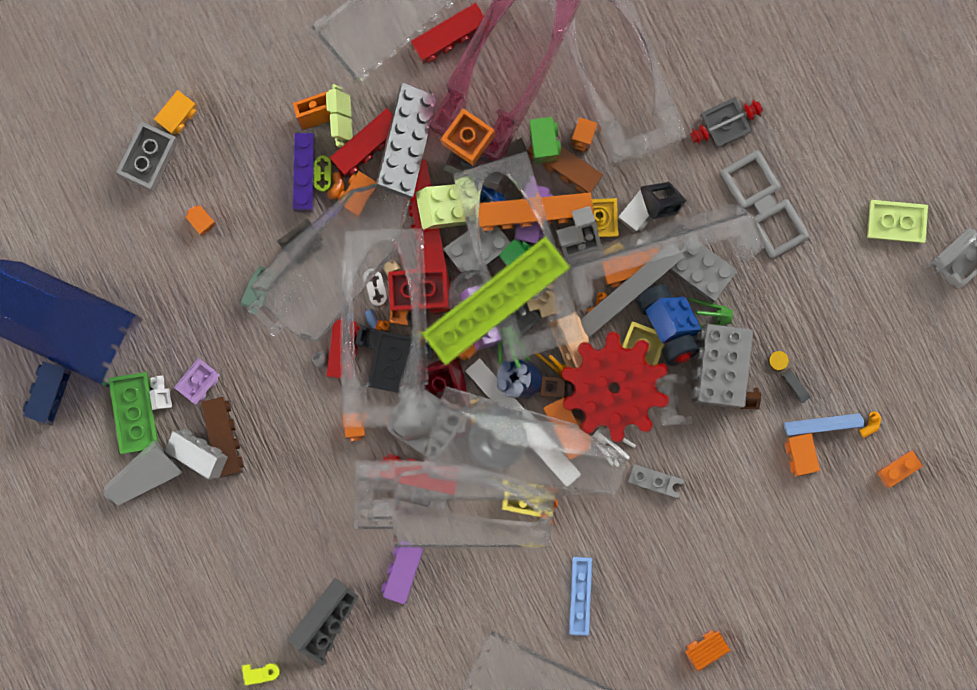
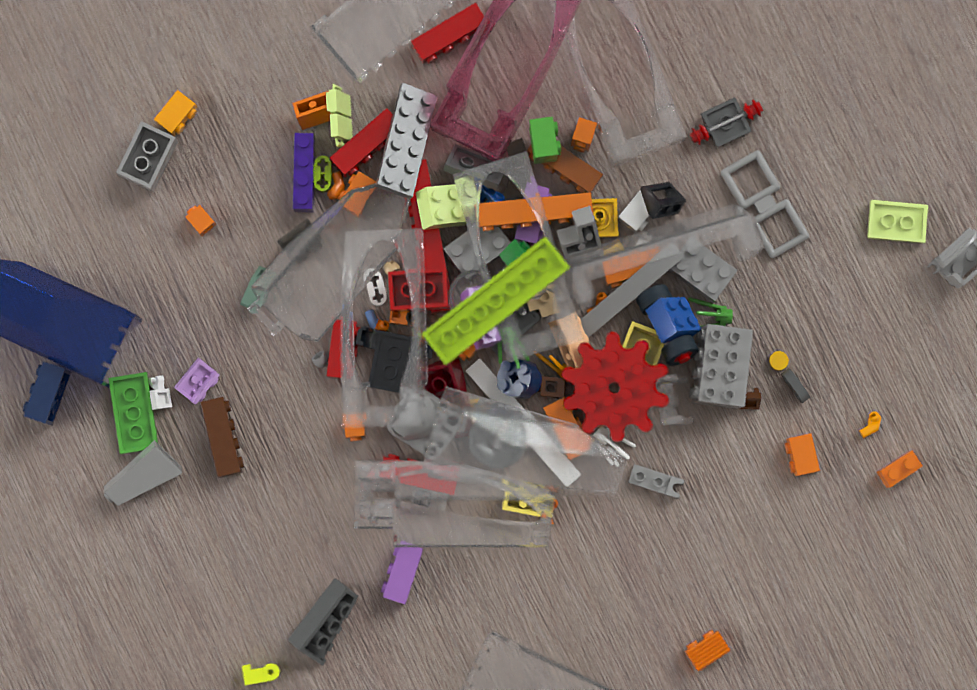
(196, 453): brick -> none
(468, 137): orange brick -> none
(580, 596): light blue tile -> none
(824, 424): light blue tile -> none

